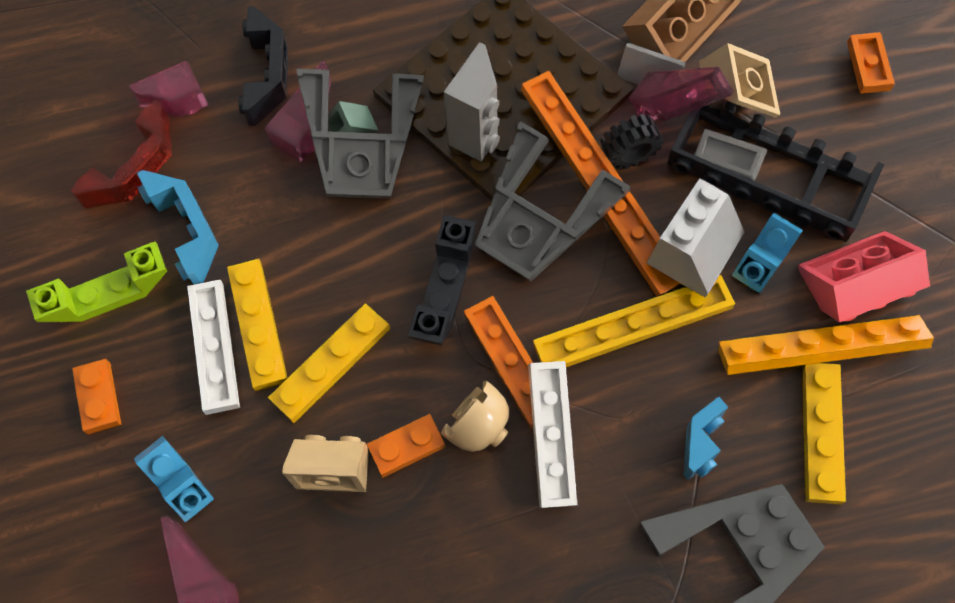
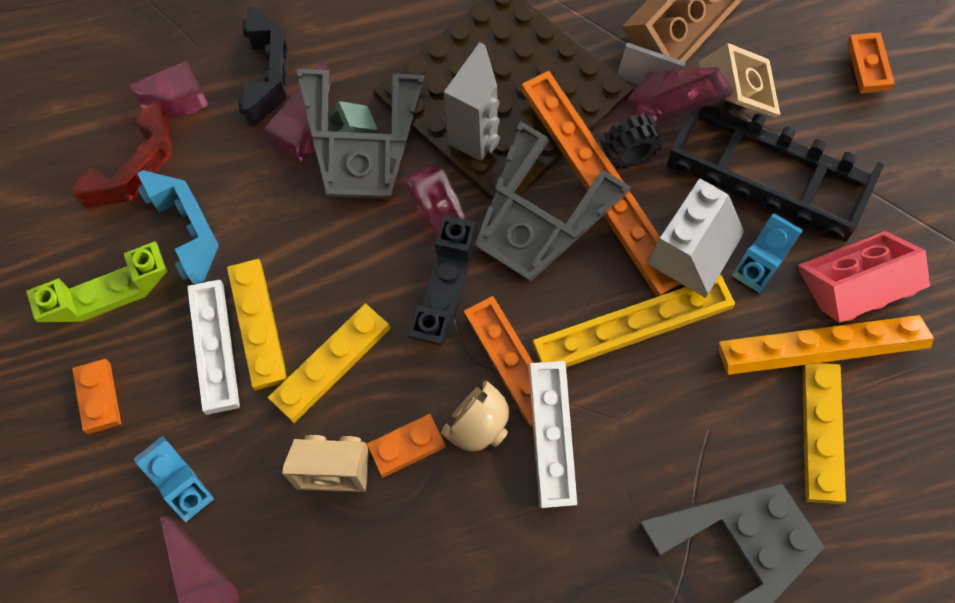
(433, 195): none -> clear pink slope
(699, 448): dark azure slope -> none
(731, 153): light grey tile -> none

